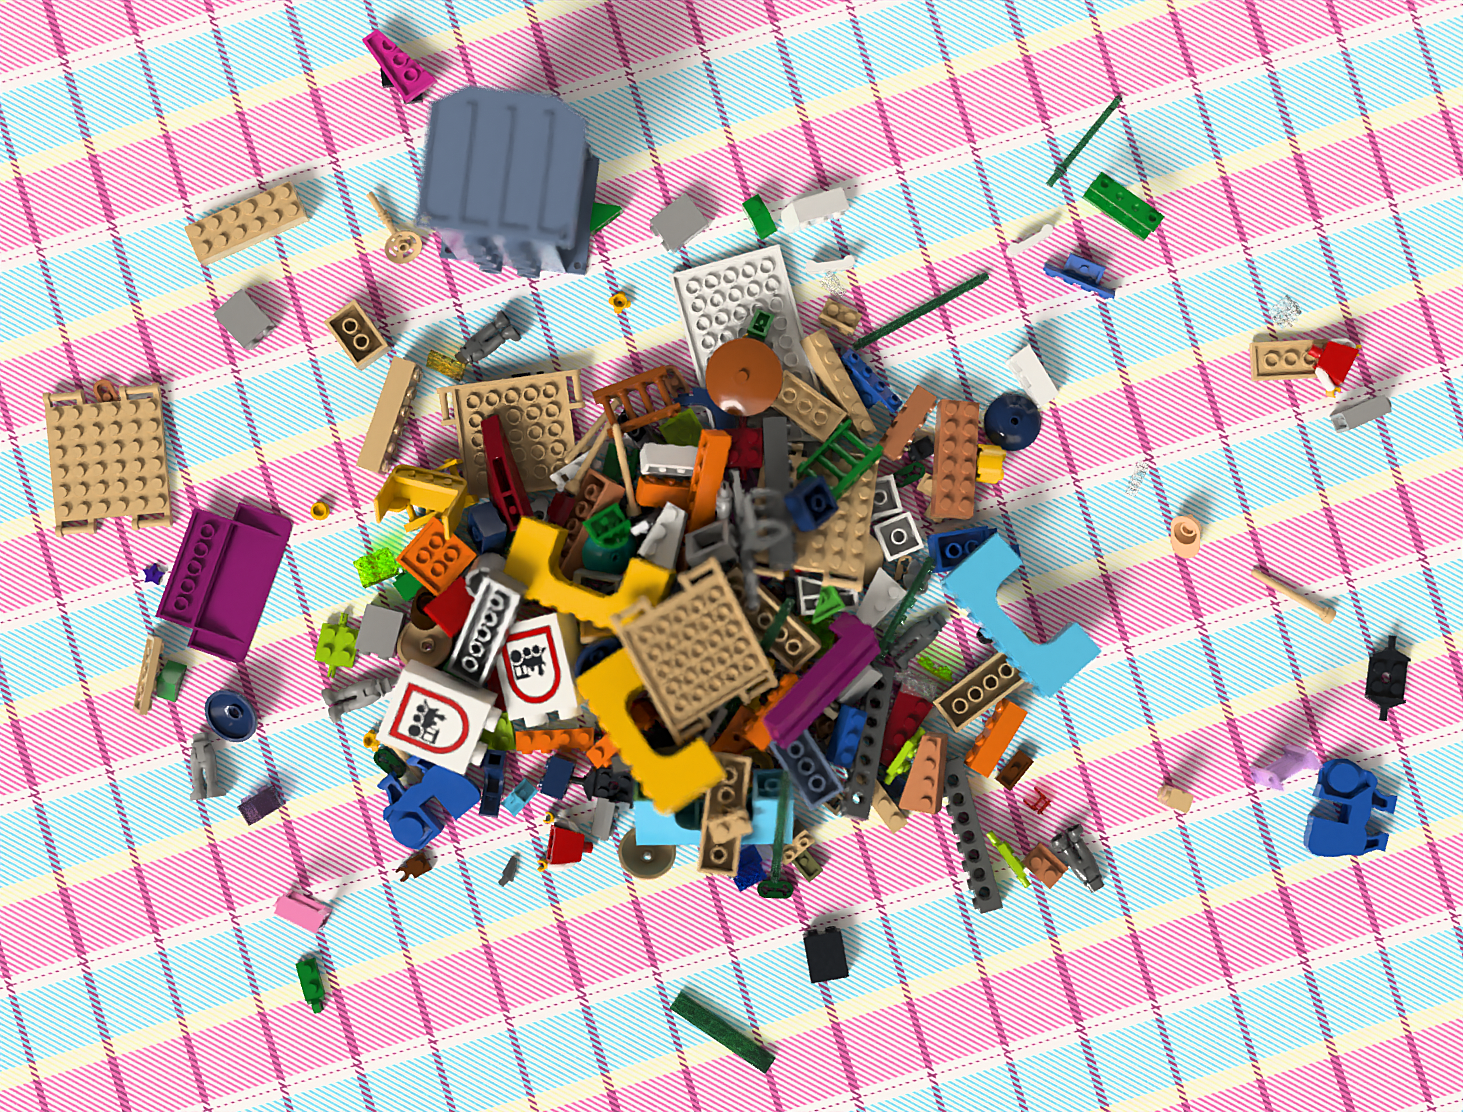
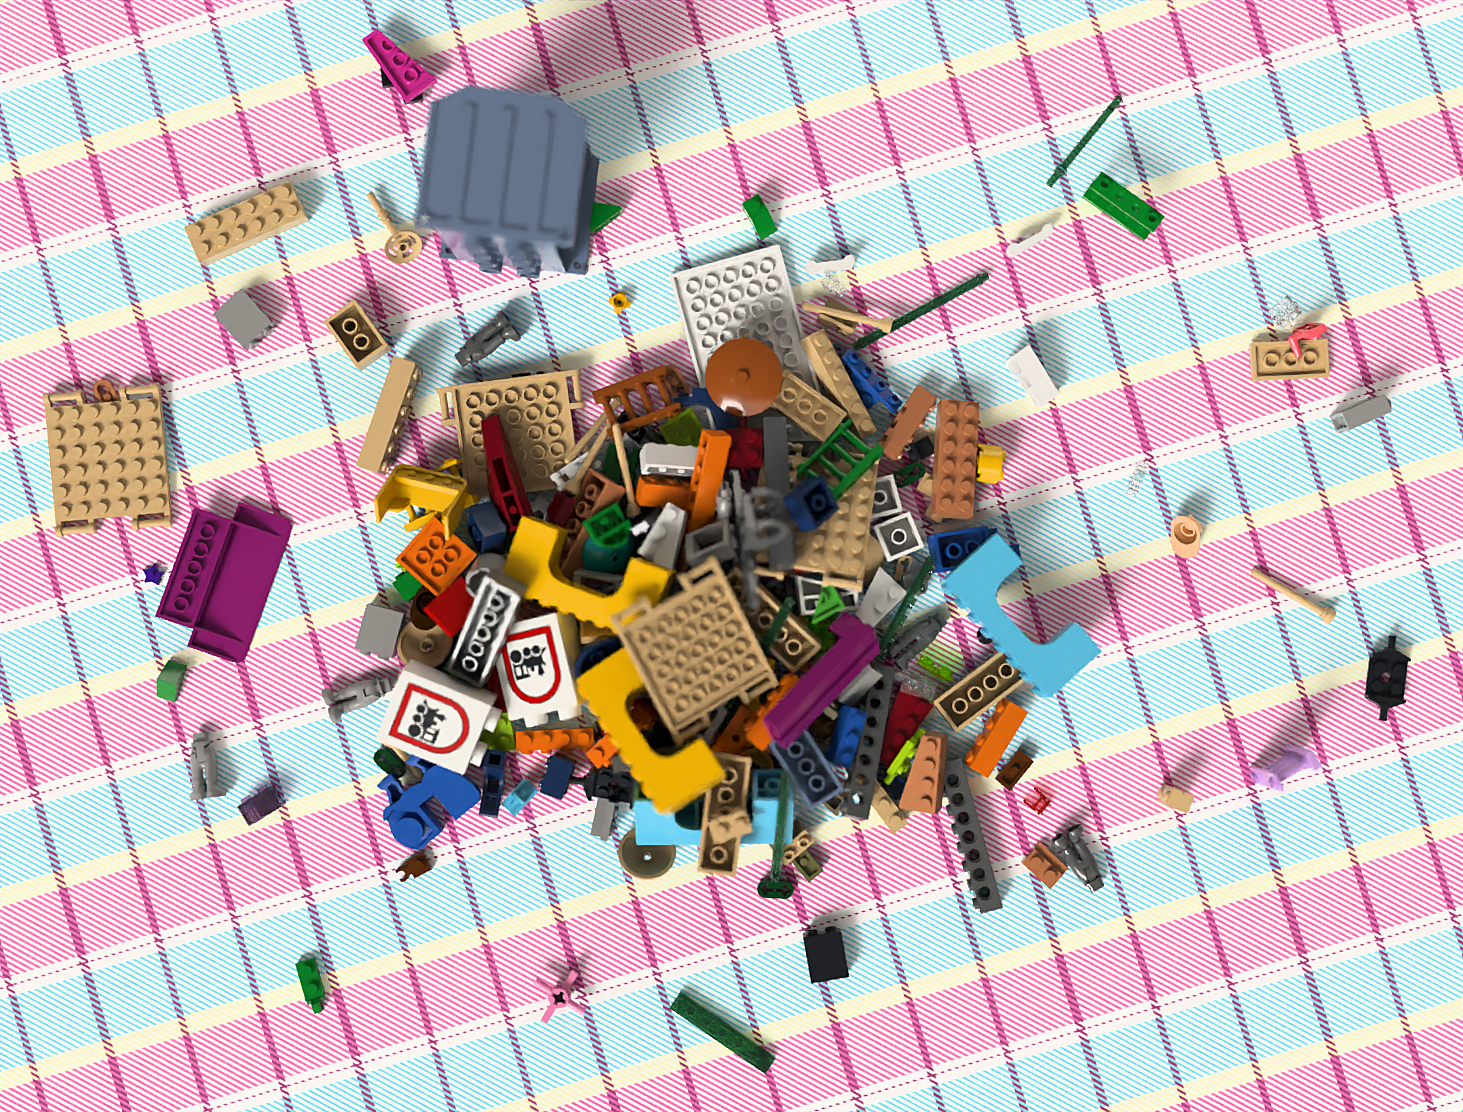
(149, 667): tan plate -> none
(231, 715): dark blue dish -> none
(302, 911): bright pink window -> none
(320, 510): yellow plate -> none
(337, 645): lime plate -> none
(370, 741): yellow plate -> none
(376, 567): clear neon green bracket -> none
(445, 365): clear yellow plate -> none
(508, 872): dark grey bar -> none
(556, 1003): none -> bright pink bar
(564, 845): red torso -> none
(678, 223): light grey brick -> none
(749, 868): clear blue plate -> none
(760, 325): green slope -> none
(814, 210): white wedge -> none
(883, 323): none -> tan piece
(1001, 430): dark blue dish -> none
(1014, 862): lime plate -> none
(1083, 273): blue bracket -> none
(1307, 331): none -> coral plate
(1333, 362): red torso -> none
(1354, 788): blue animal -> none

